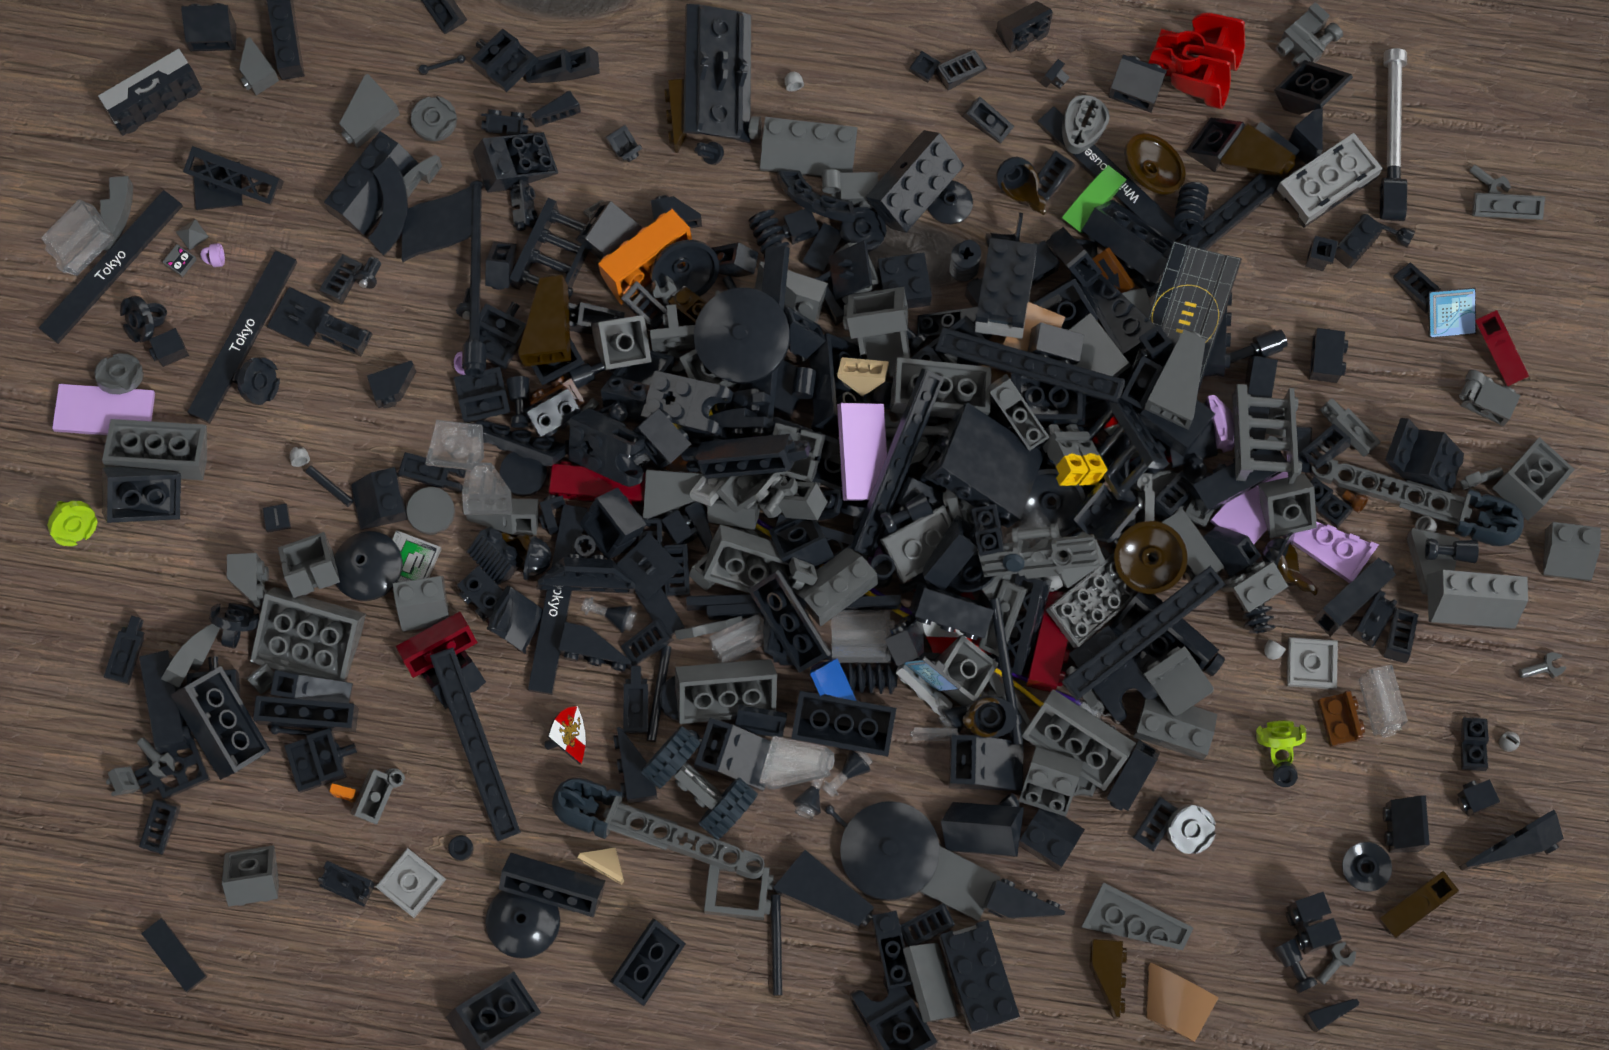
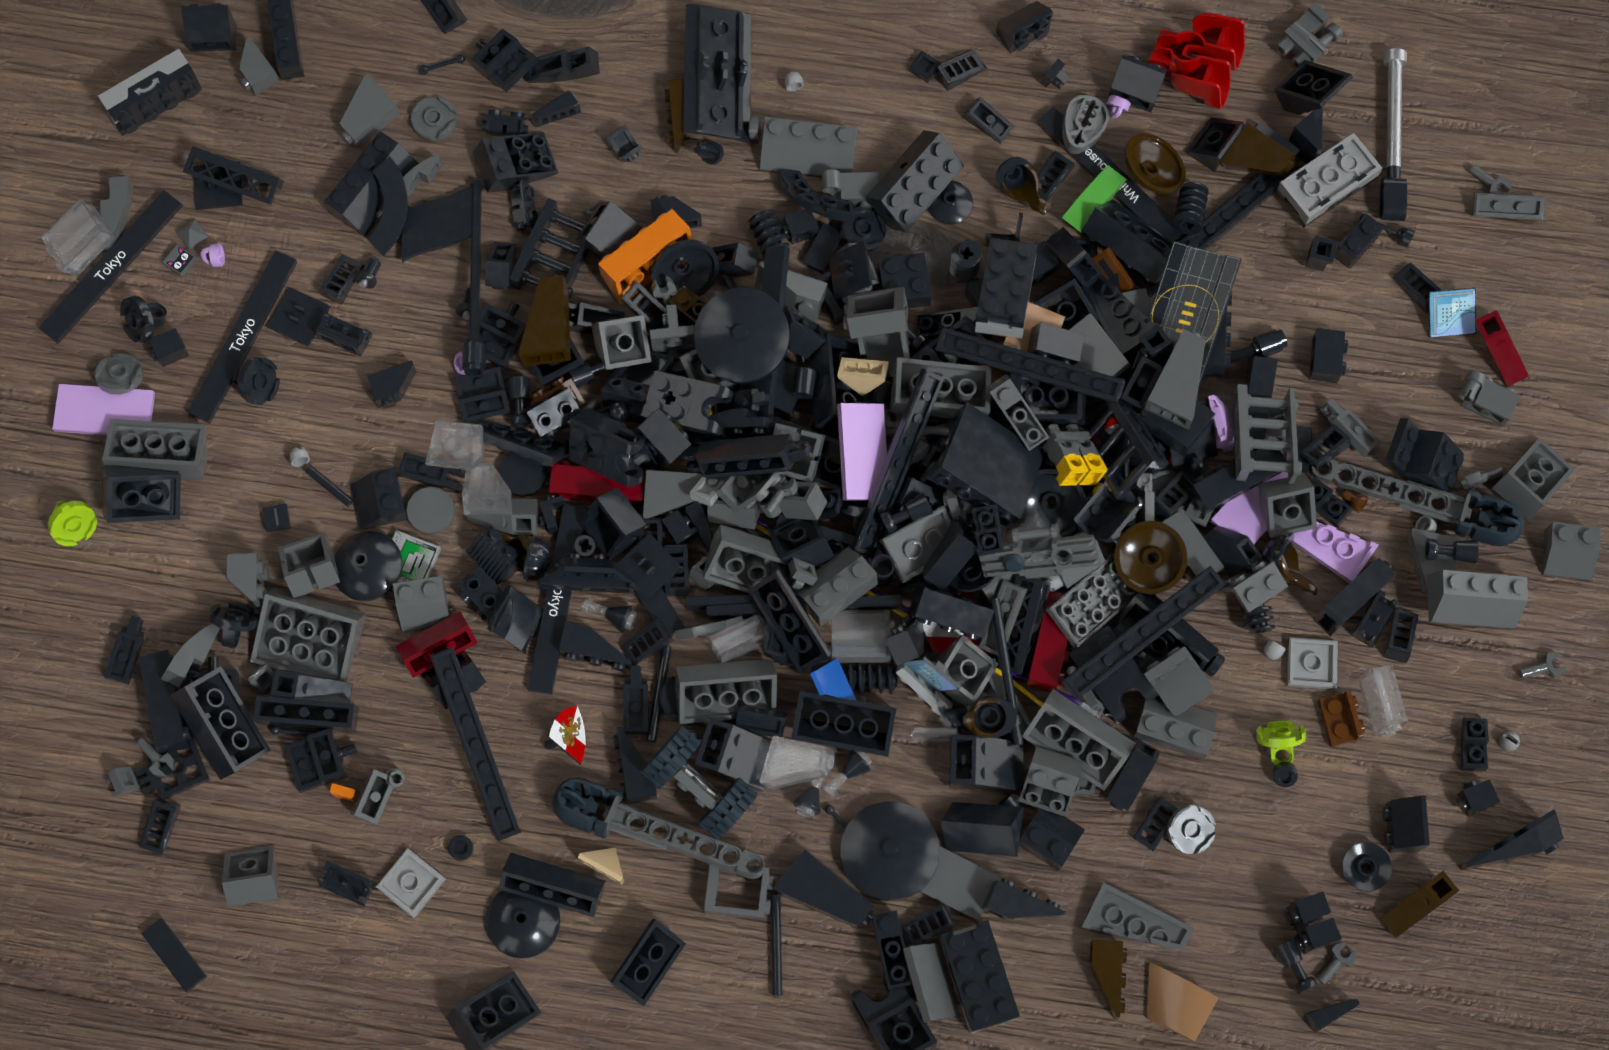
(1118, 103): none -> lavender tile

